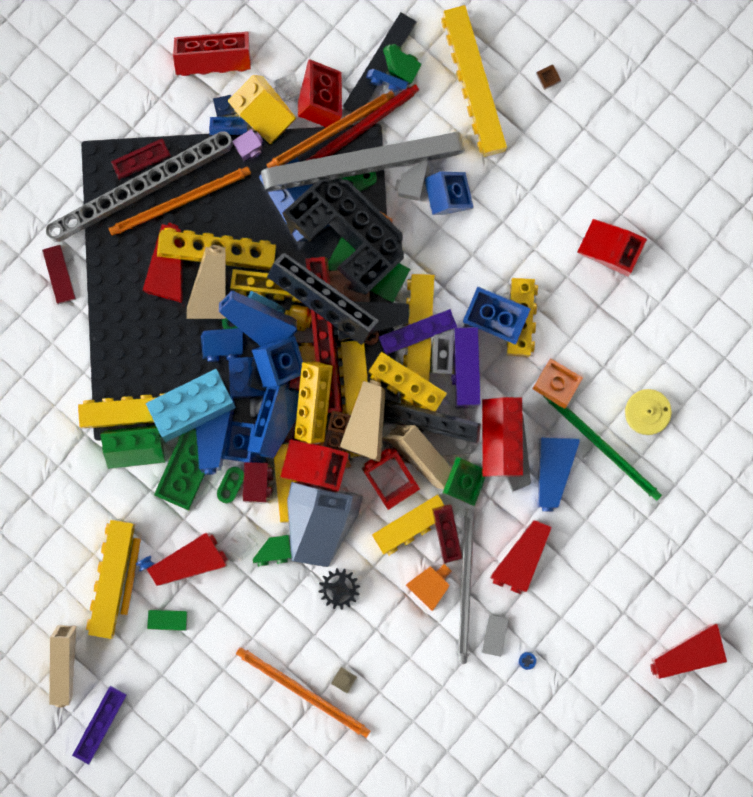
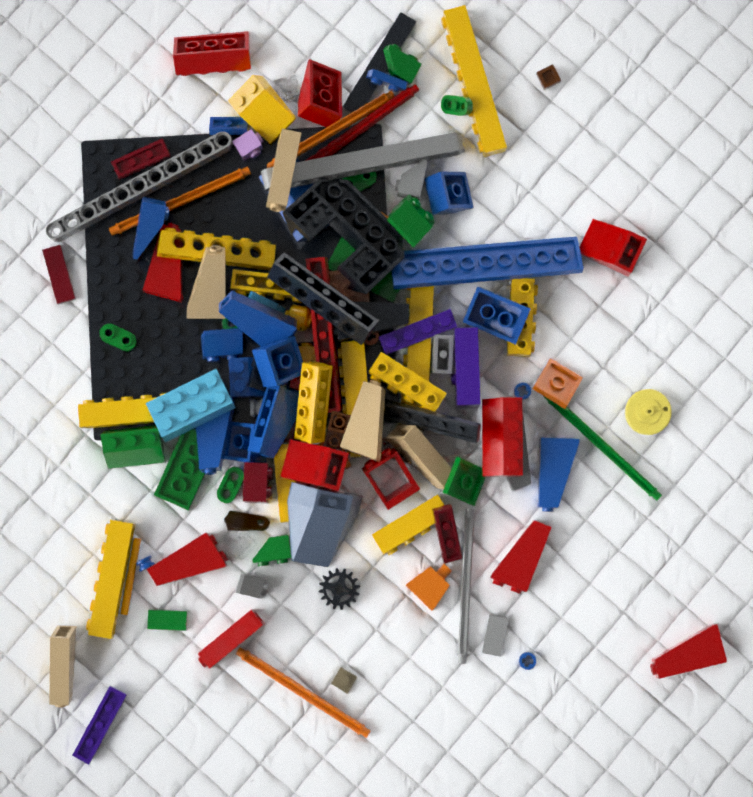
(117, 337): none -> green plate
(150, 221): none -> blue slope
(223, 107): dark blue plate -> none
(230, 639): none -> red slope
(245, 522): none -> dark brown piece
(251, 586): none -> light grey slope
(283, 170): none -> tan slope
(411, 220): none -> green slope
(456, 105): none -> green plate
(488, 262): none -> blue plate
(528, 389): none -> blue bush

